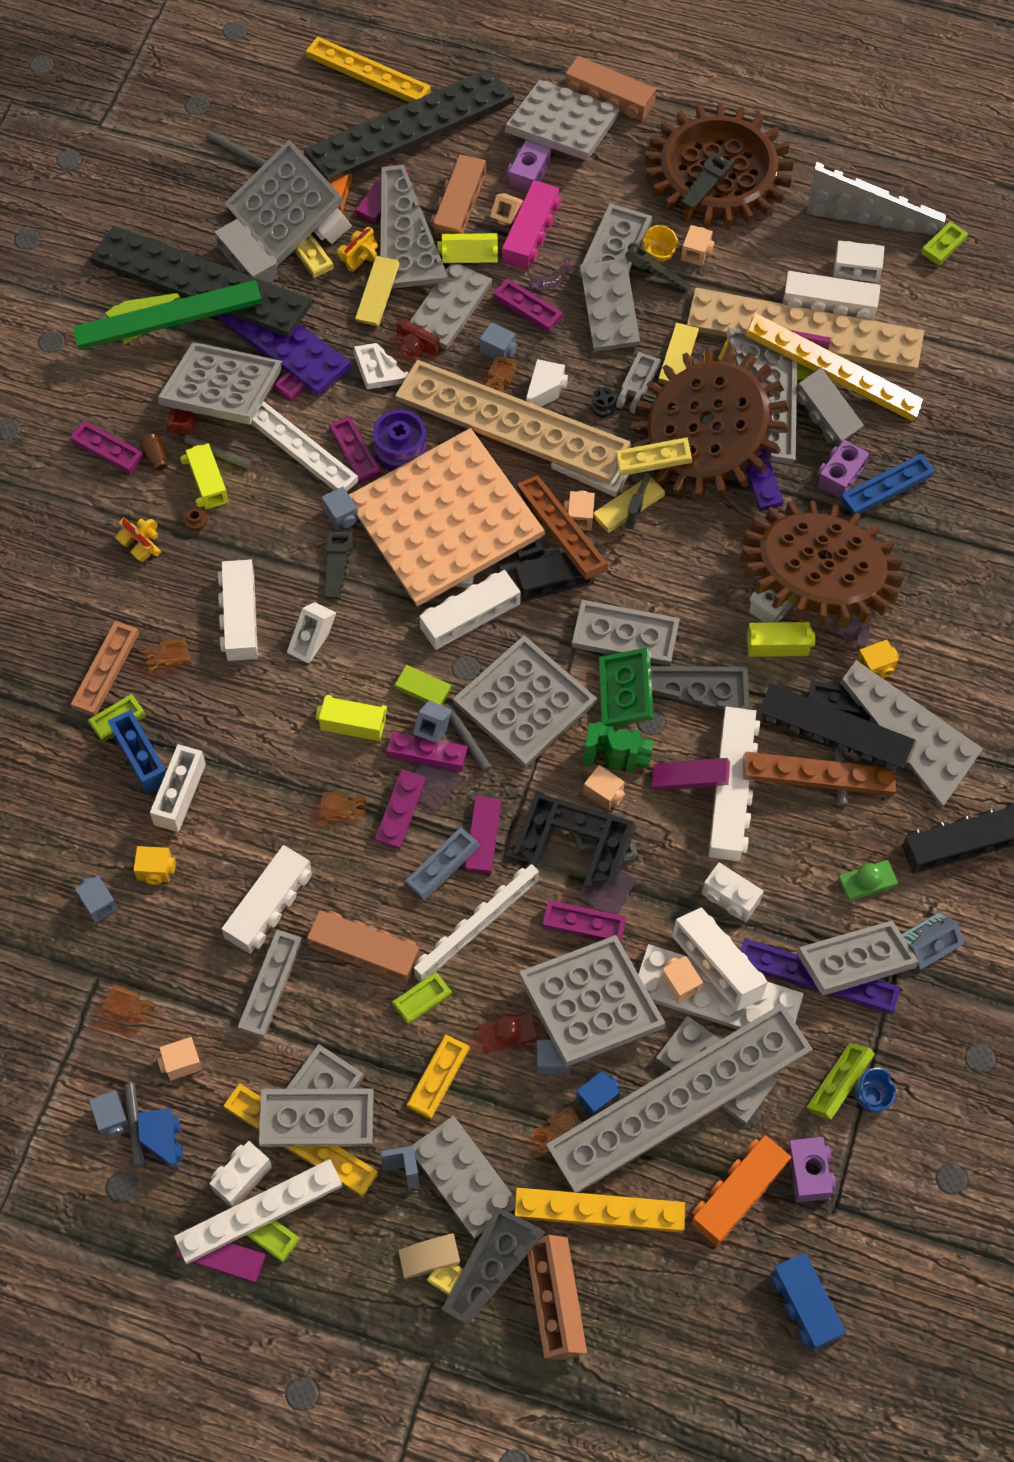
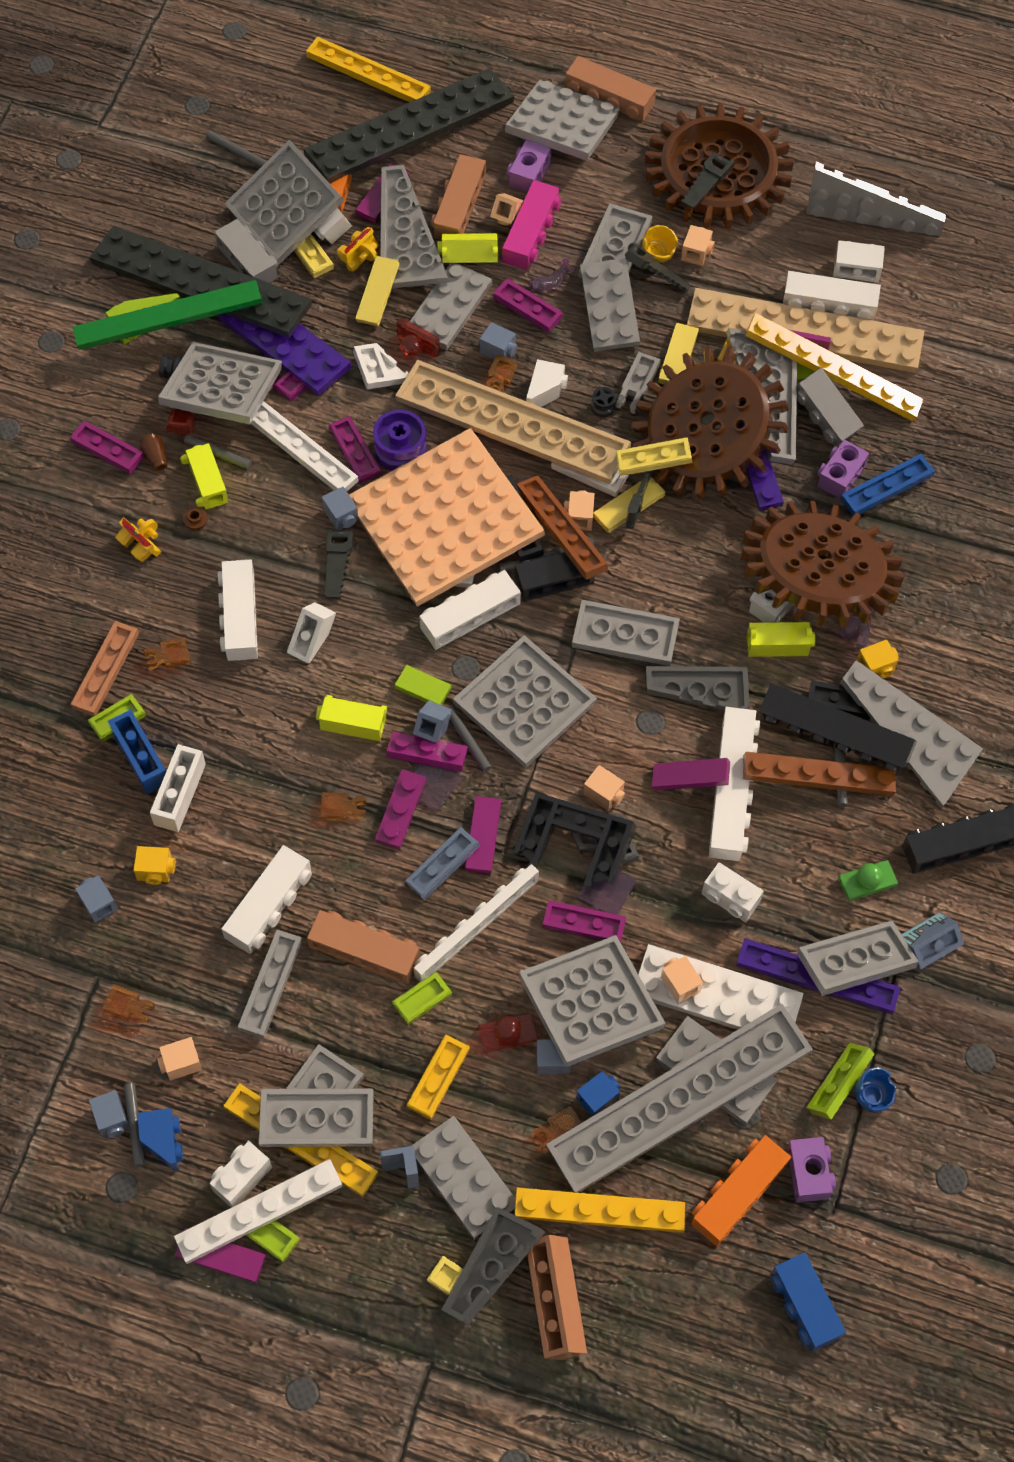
(168, 365): none -> black wheel
(429, 1256): tan slope -> none
(618, 748): green hips -> none
(626, 688): green plate -> none
(719, 959): white brick -> none
(944, 243): lime plate -> none

